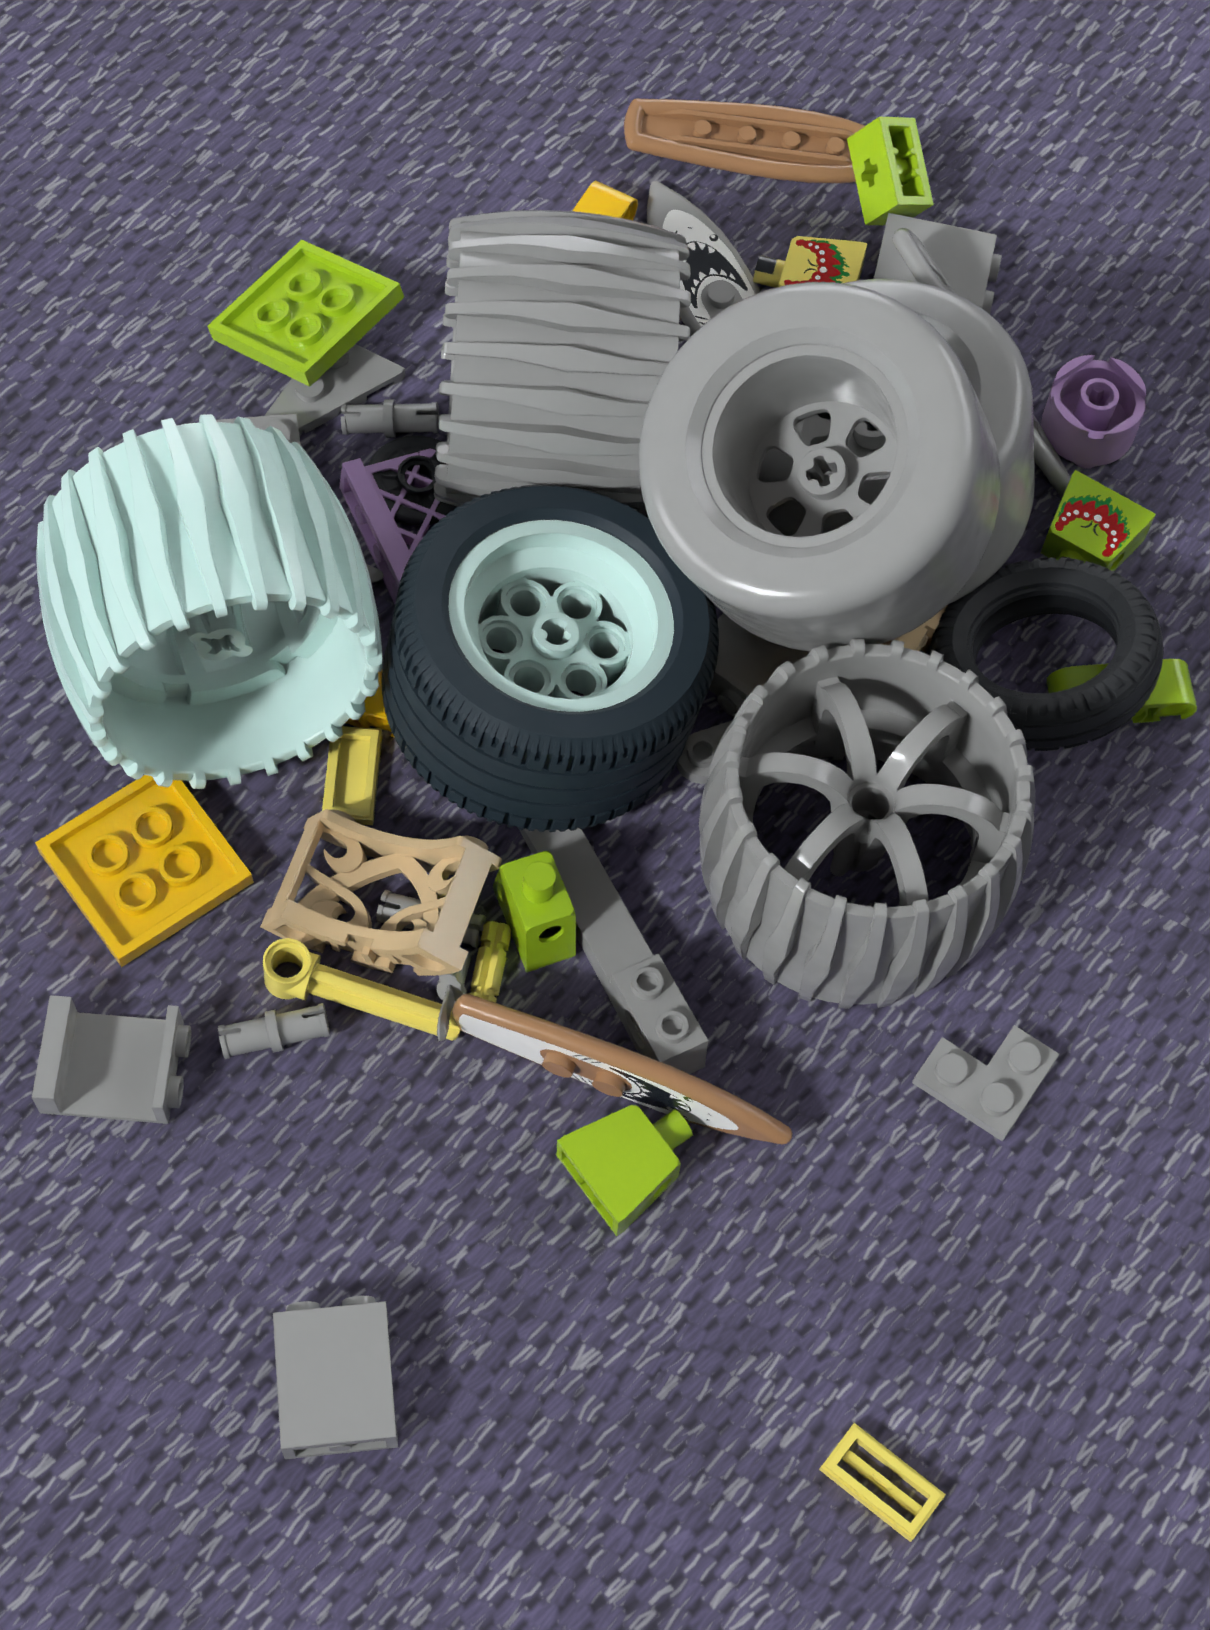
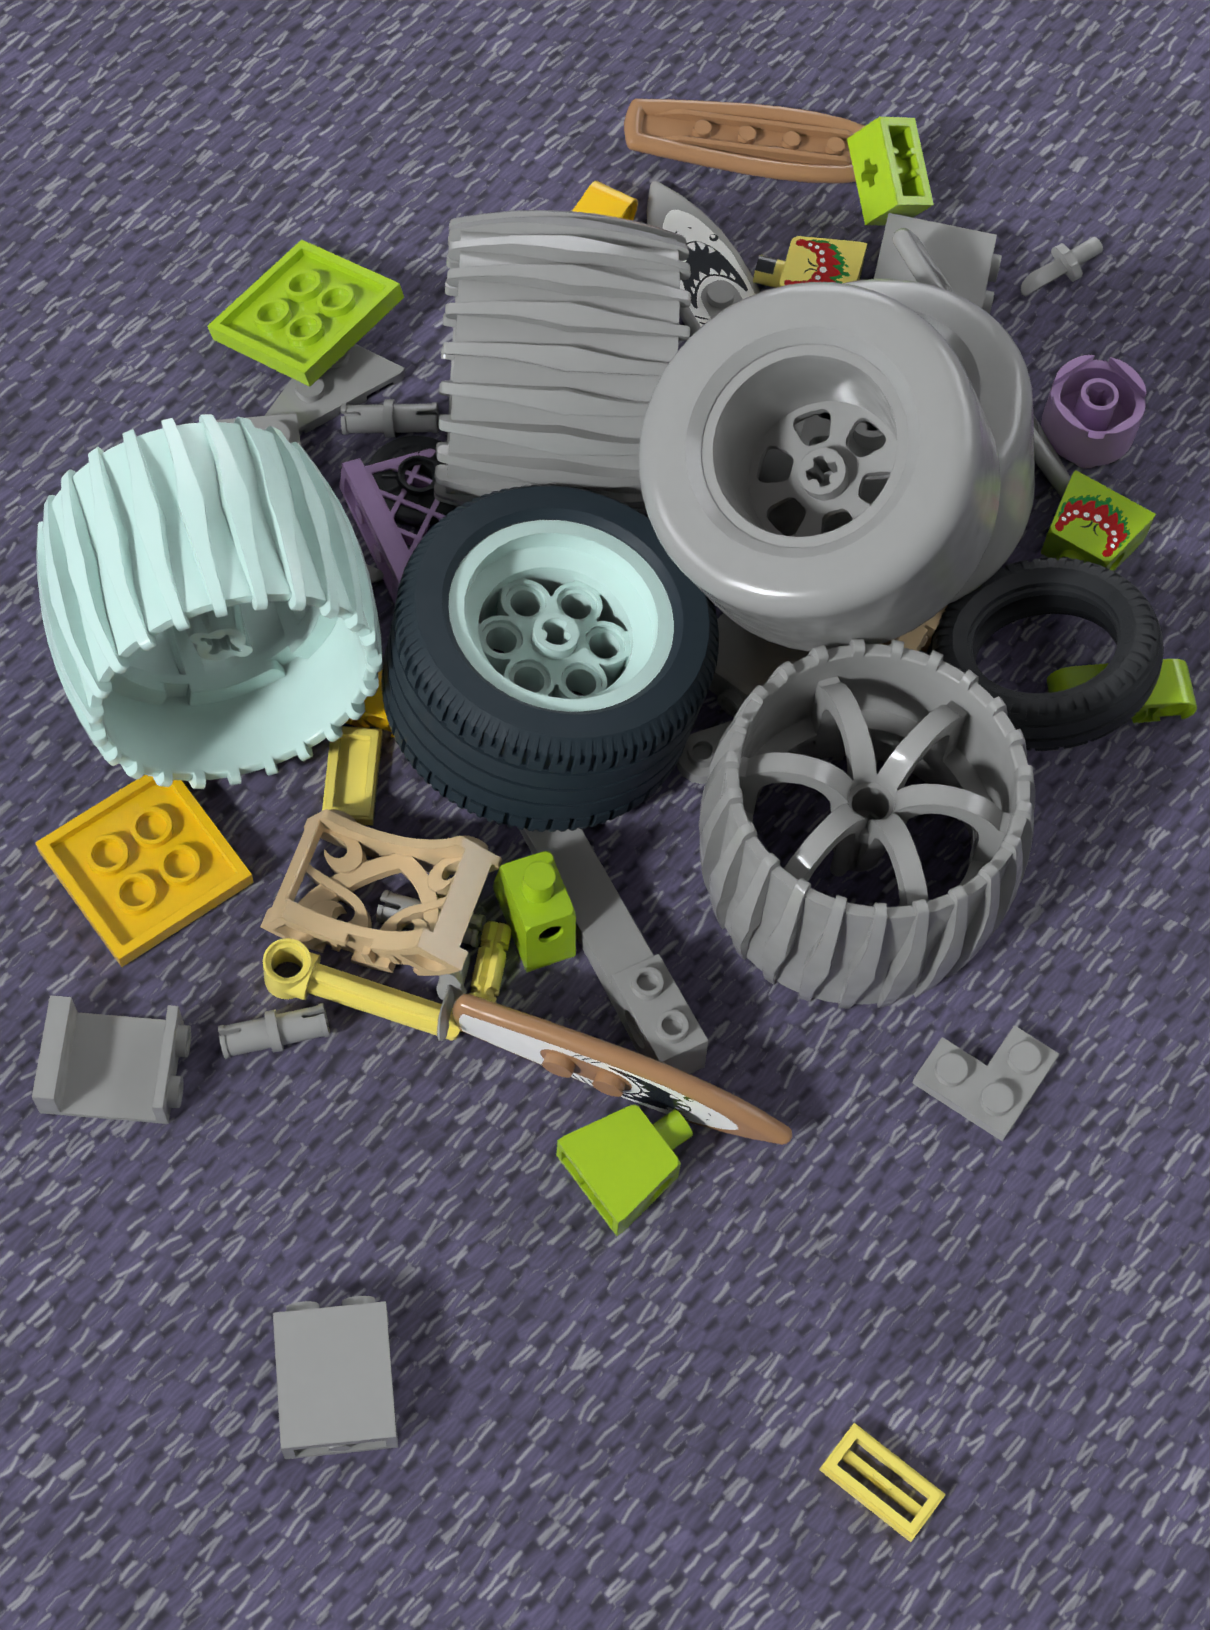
(1065, 262): none -> light grey piece

